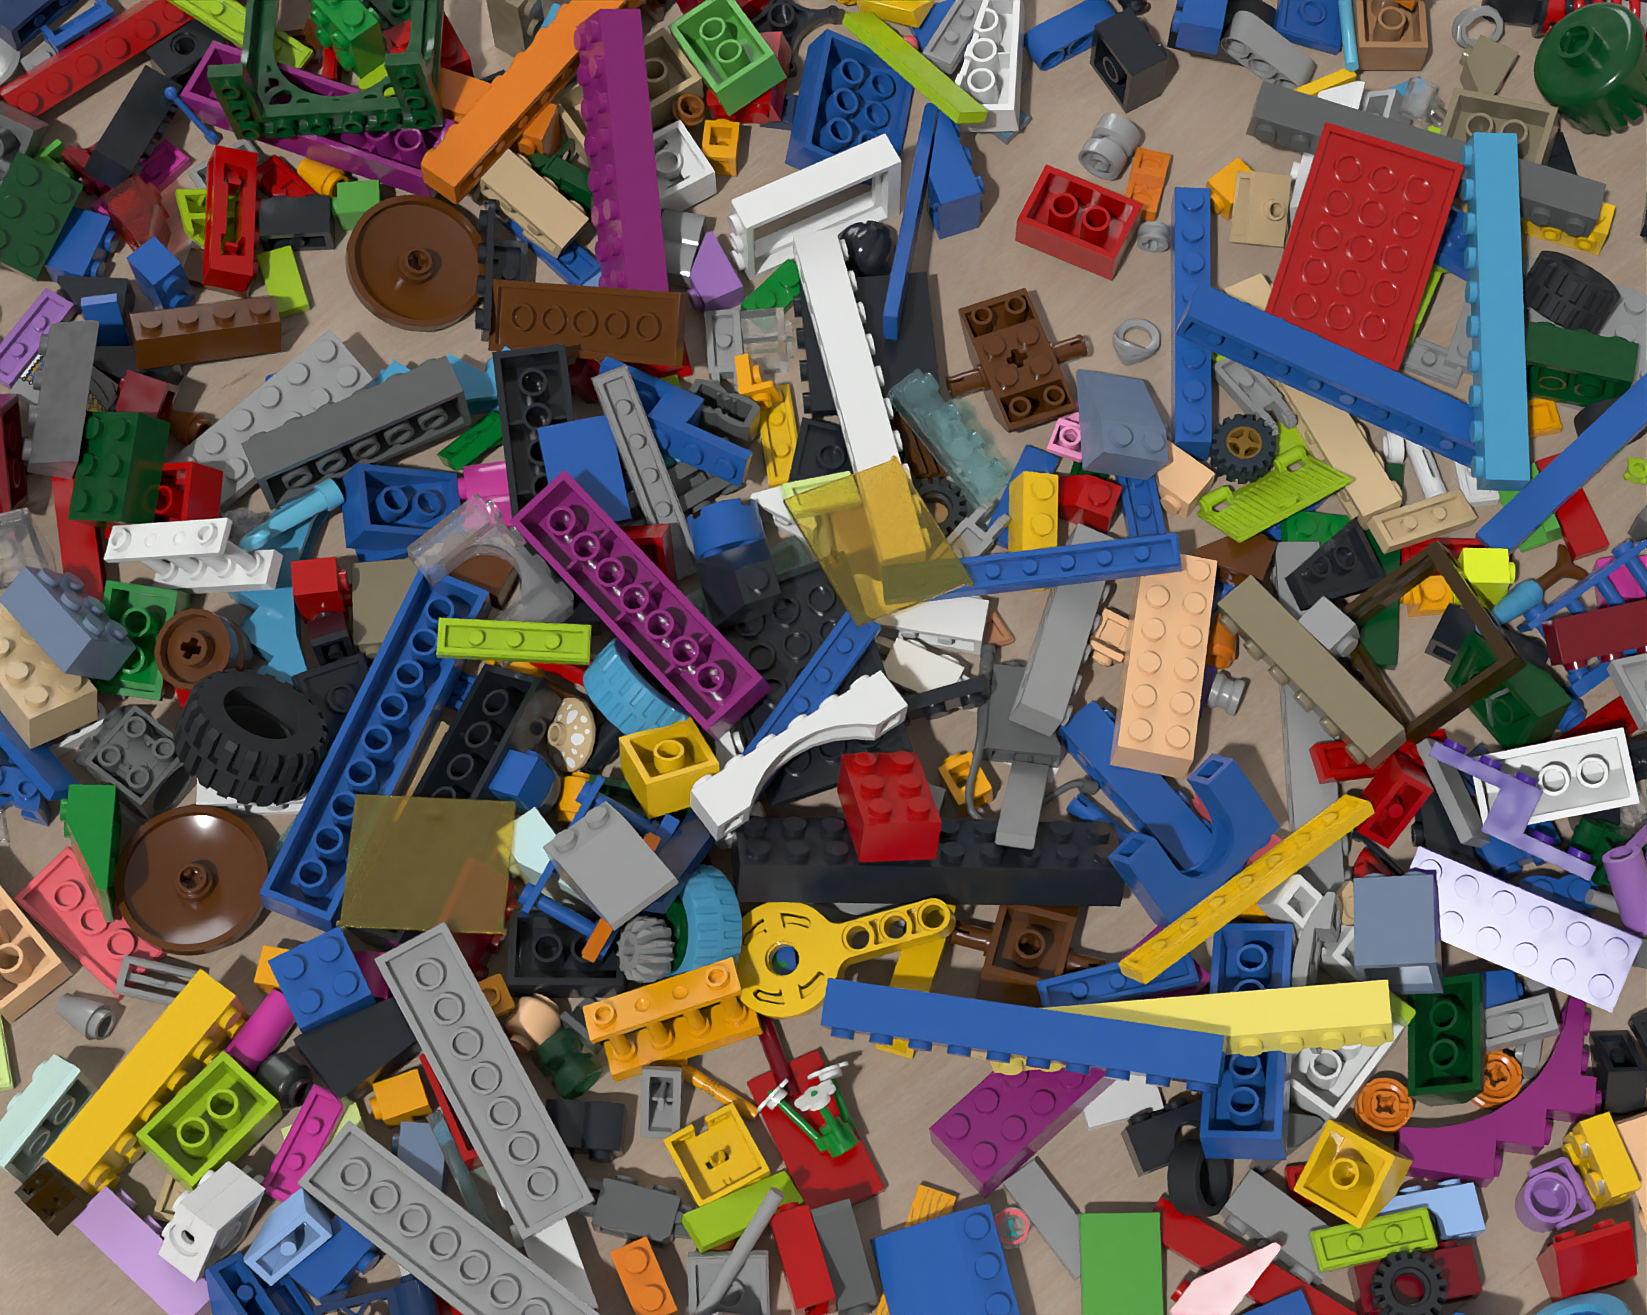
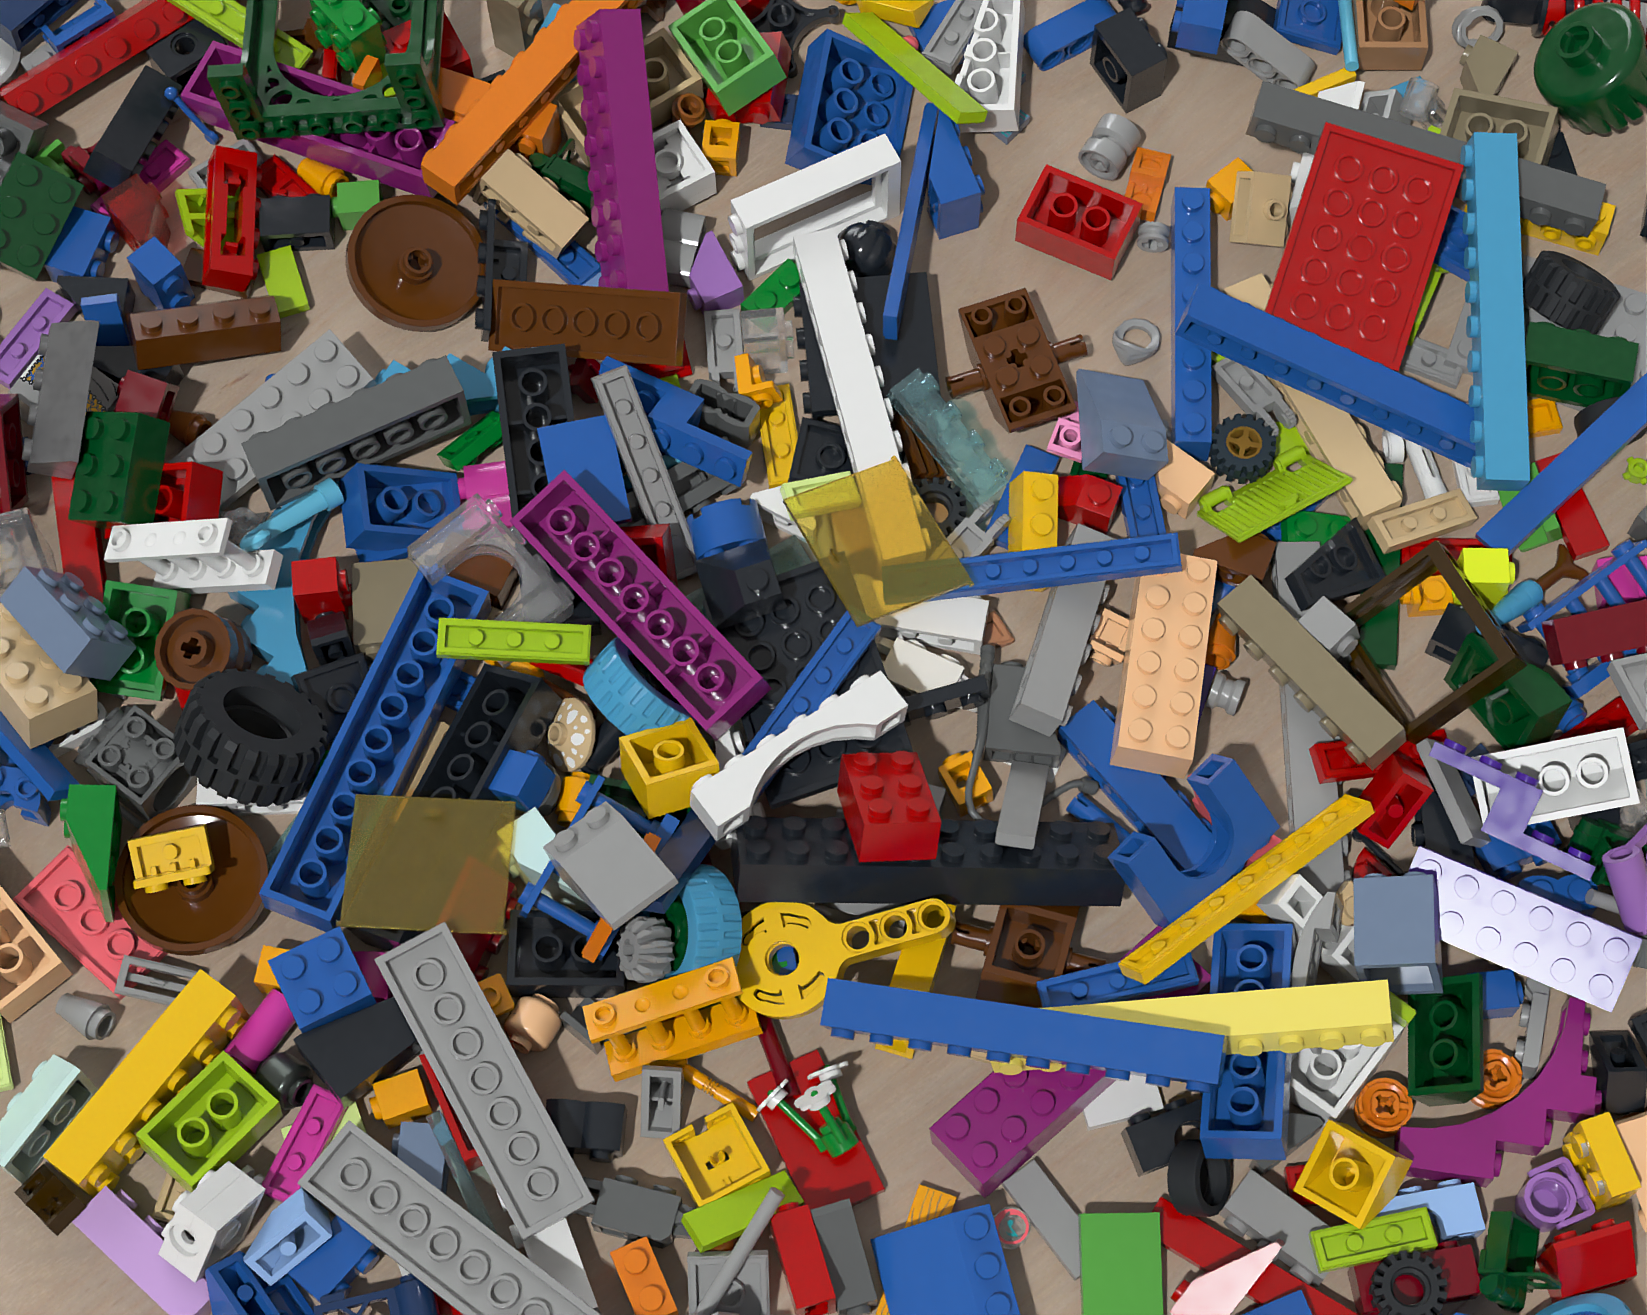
(171, 857): none -> yellow bracket
(368, 73): none -> orange tile
(567, 1064): clear green wheel -> none
(1511, 1261): none -> dark green piece
(1518, 1023): light grey plate -> none

